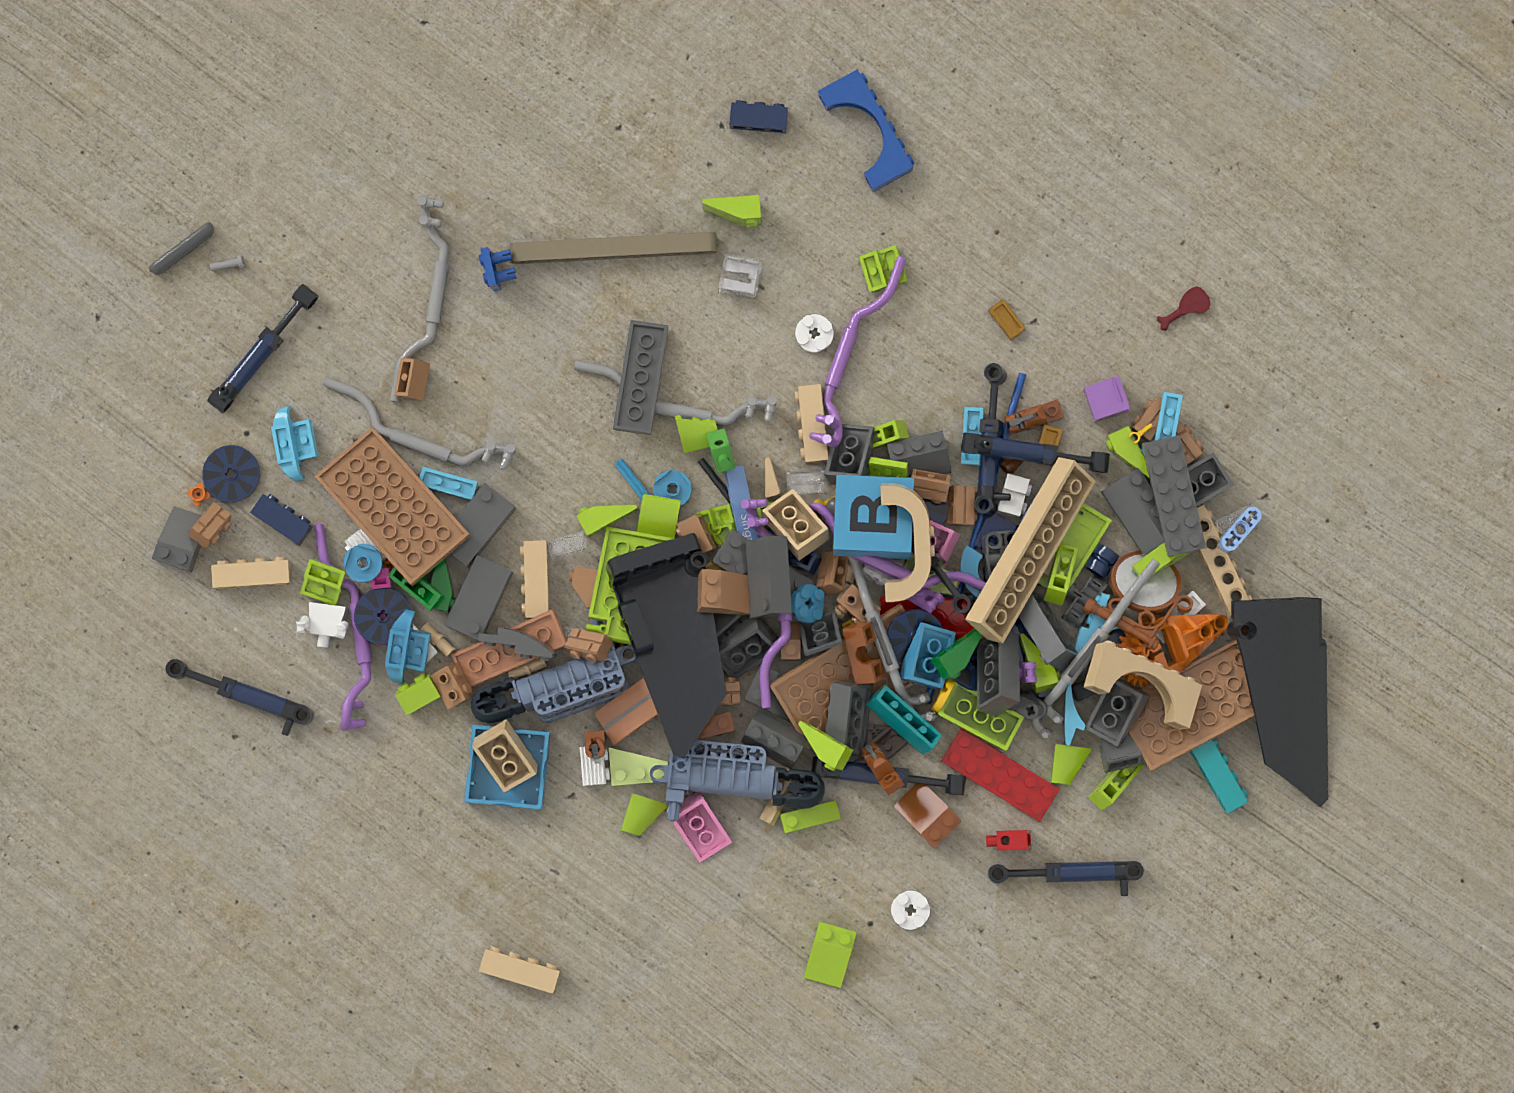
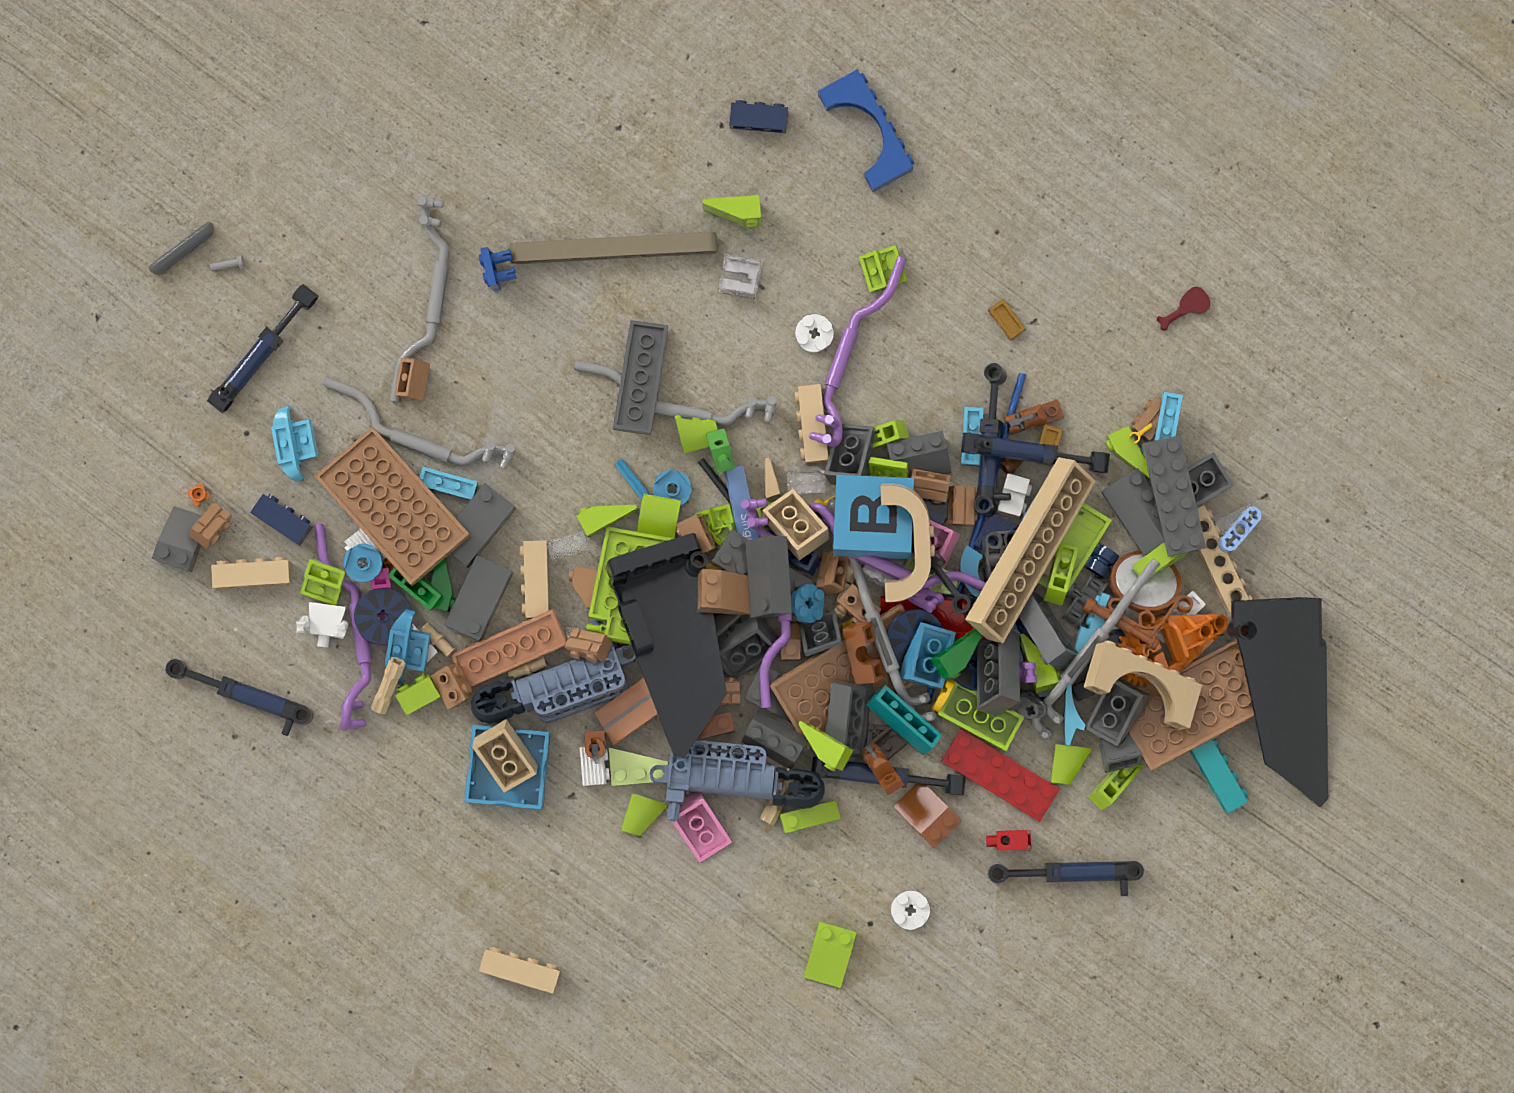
(244, 480): dark blue piece -> none
(389, 682): none -> tan axle
(524, 643): dark grey slope -> none
(1106, 399): medium lavender piece -> none
(1191, 447): medium nougat brick -> none

